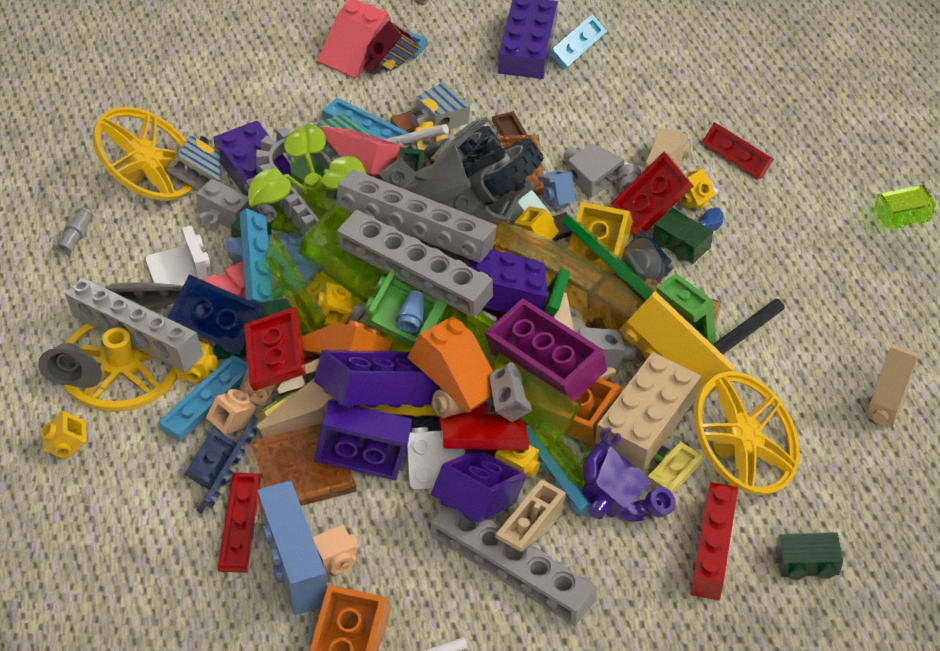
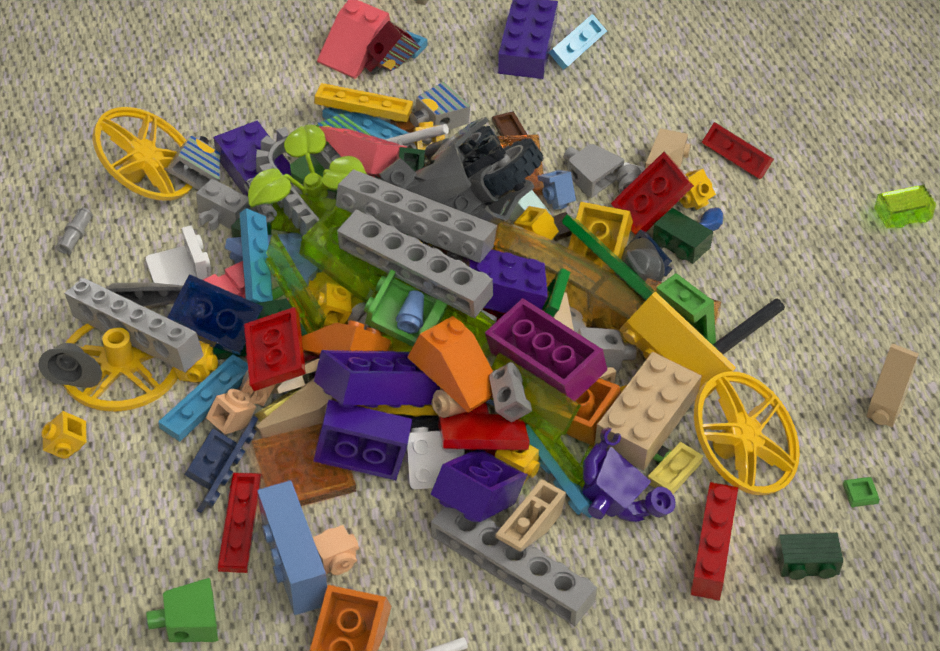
(187, 613): none -> bright green torso
(363, 102): none -> yellow plate
(861, 492): none -> bright green tile

